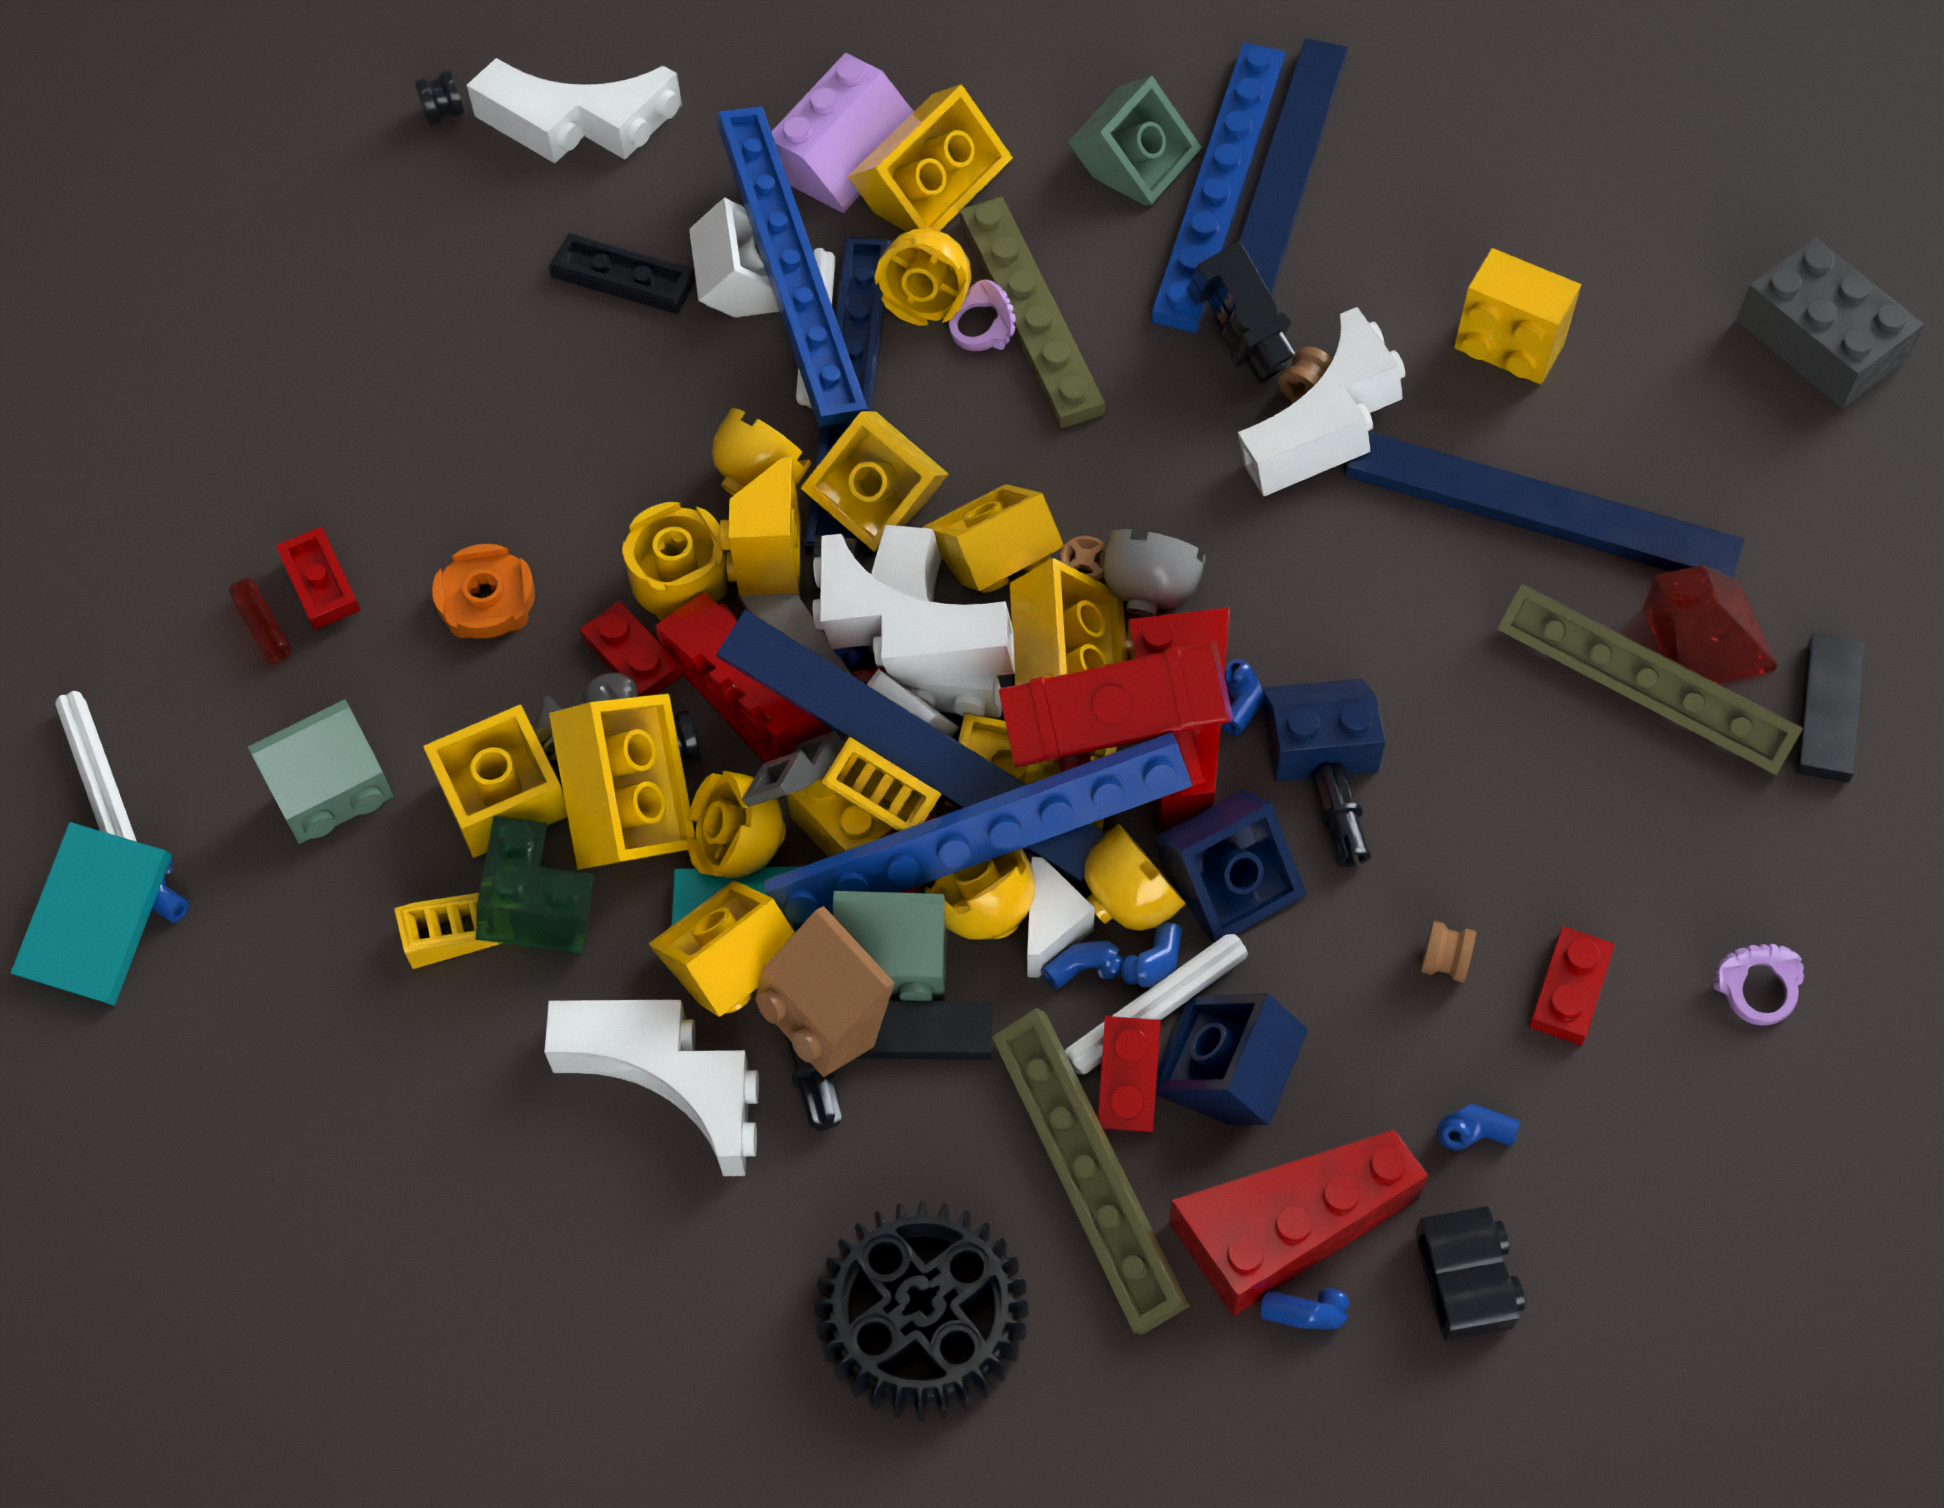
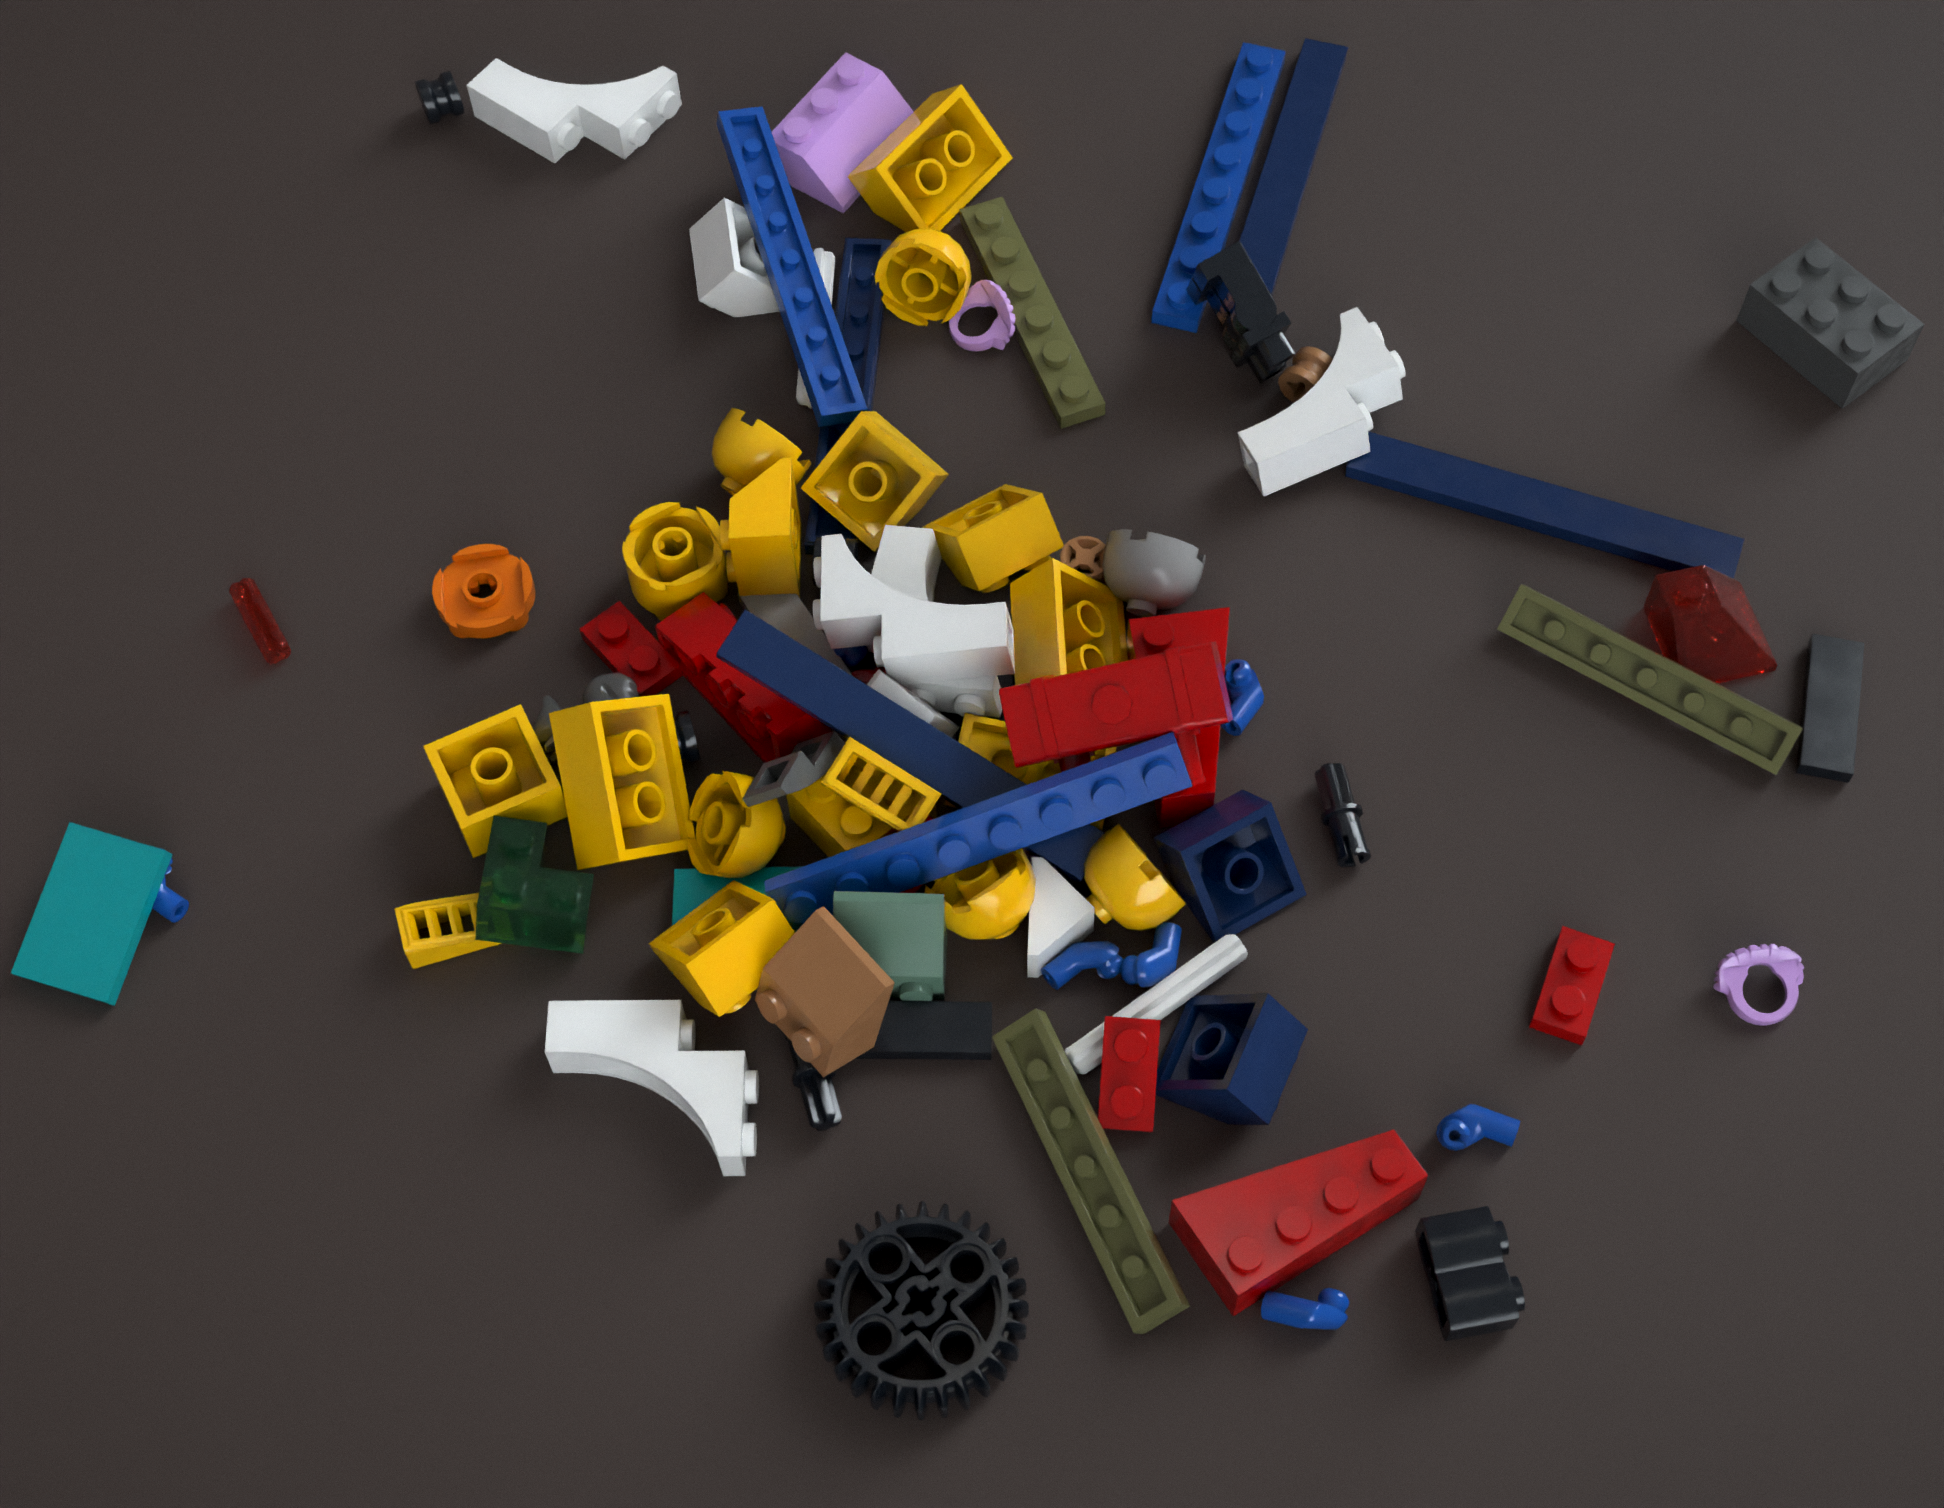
(93, 765): white axle -> none
(318, 578): red plate -> none
(321, 772): sand green slope -> none
(622, 273): black tile -> none
(1136, 141): sand green slope -> none
(1322, 726): dark blue slope -> none
(1448, 951): medium nougat wheel -> none
(1516, 316): yellow brick -> none

